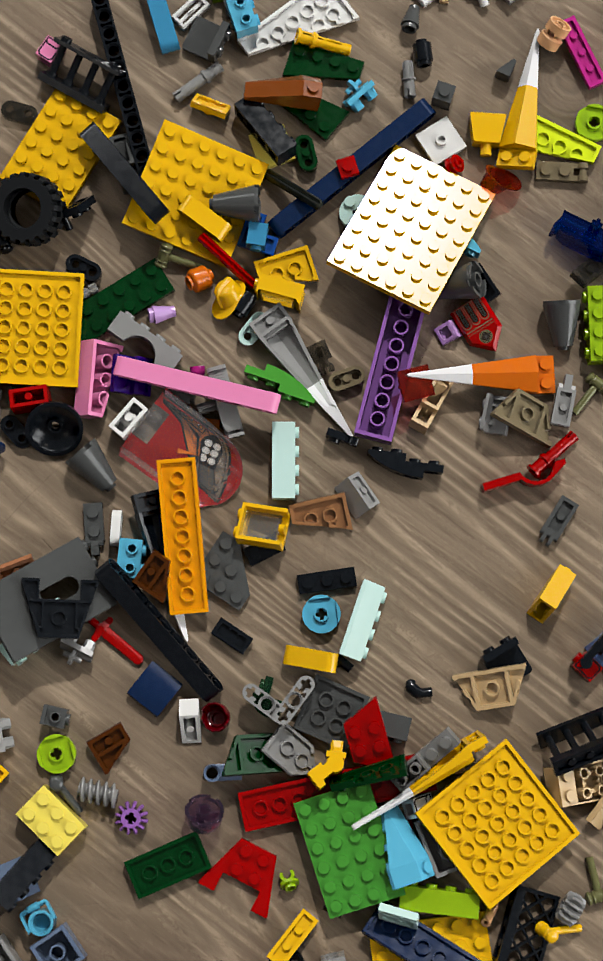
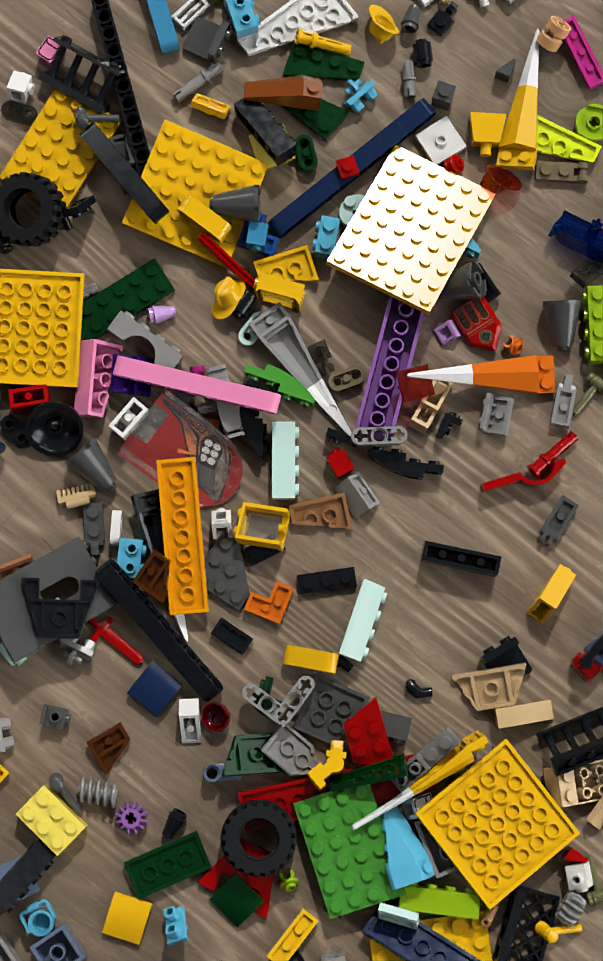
(20, 87): none -> white brick
(47, 747): lime plate -> none
(76, 499): none -> tan piece
(82, 118): none -> dark grey piece
(85, 266): black plate -> none
(127, 918): none -> yellow slope
(164, 255): olive piece -> none
(174, 822): none -> black cone
(176, 925): none -> medium azure hips
(199, 279): orange head -> none
(204, 814): clear purple cylinder -> none
(221, 519): none -> white window
(236, 899): none -> dark green slope
(239, 857): none -> black tyre
(254, 427): none -> black slope
(271, 608): none -> orange plate
(293, 189): pearl dark grey axle -> none
(312, 607): medium azure plate -> none
(327, 236): none -> medium azure brick
(339, 463): none -> red brick
(382, 24): none -> yellow piece
(393, 429): none -> light grey beam
(442, 20): none -> black plate
(445, 426): none -> black bracket
(460, 558): none -> black brick
(516, 345): none -> orange plate
(523, 714): none -> tan slope
(525, 415): dark tan wing -> none
(573, 855): none -> red slope
(579, 876): none -> white brick

